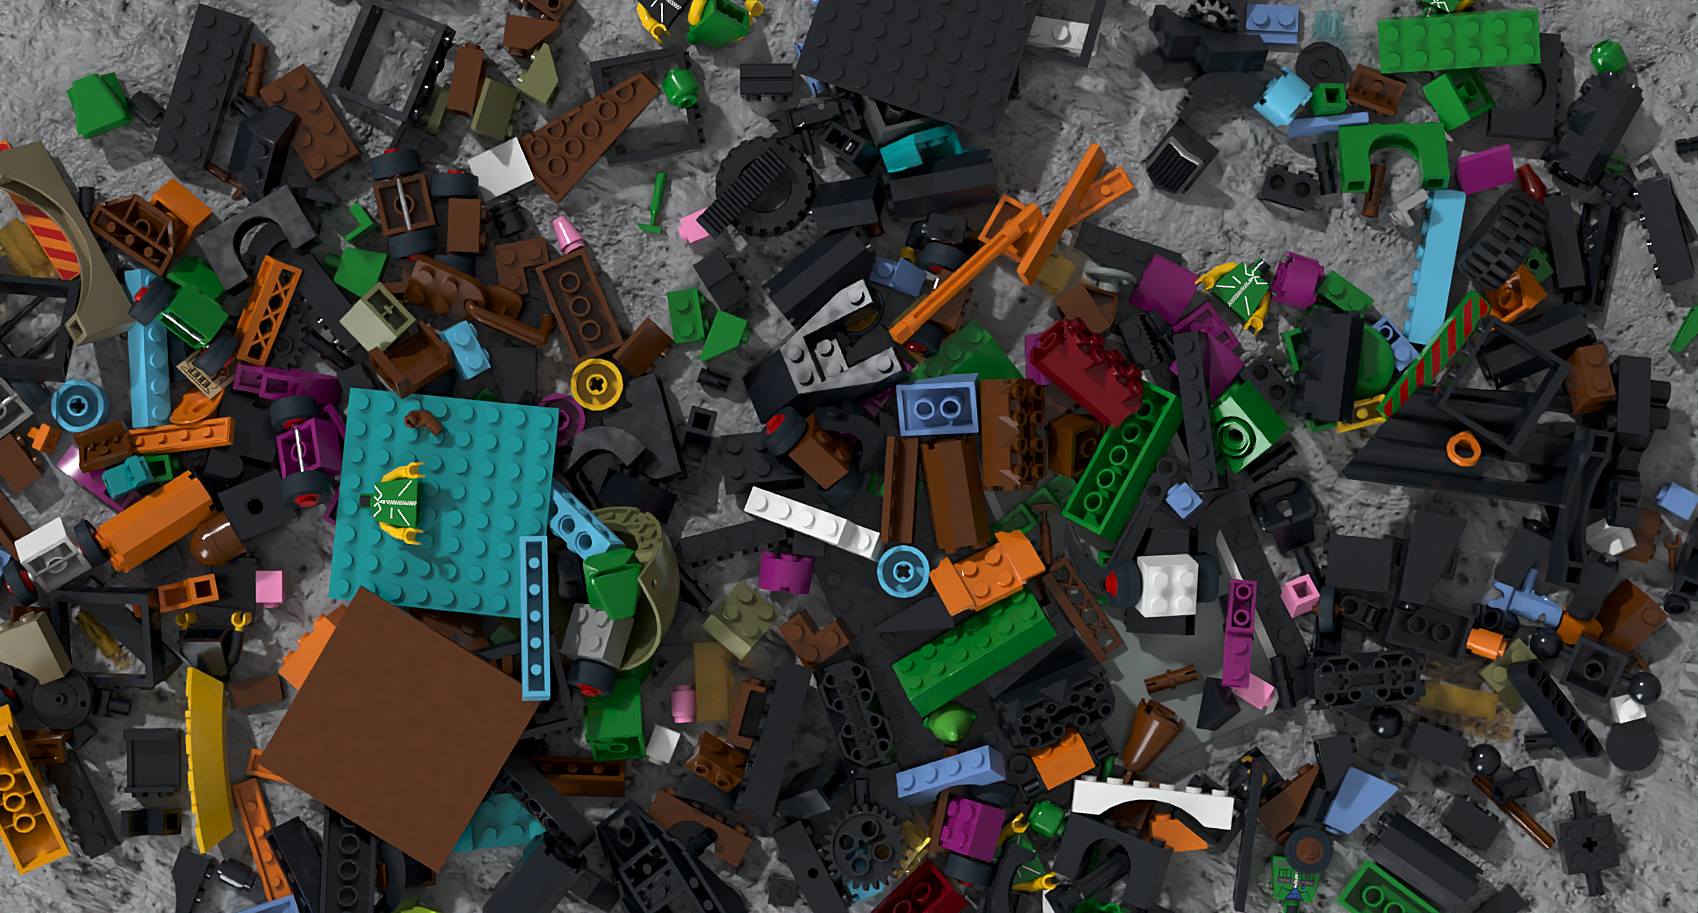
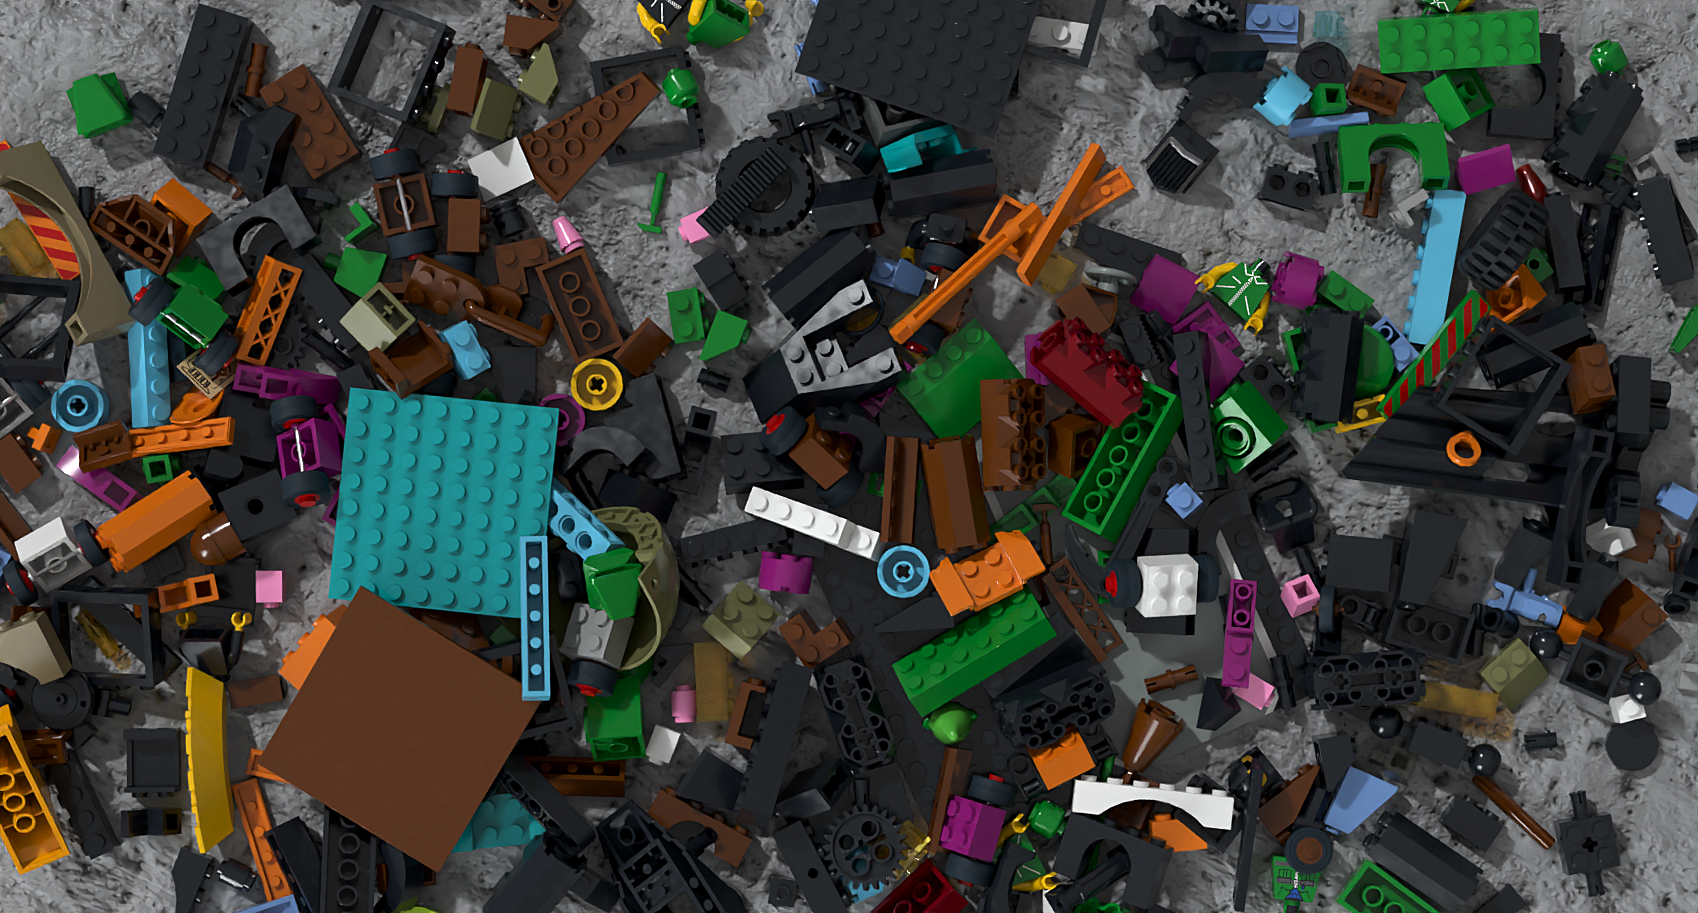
(127, 477): teal brick -> none
(398, 502): green torso -> none
(423, 418): reddish brown arm -> none
(717, 762): reddish brown bracket -> none
(766, 80): black brick -> none
(940, 405): medium blue slope -> none
(974, 767): medium blue arch -> none
(1486, 643): orange brick -> none
(1521, 784): black piece -> none
(1553, 709): black beam -> none

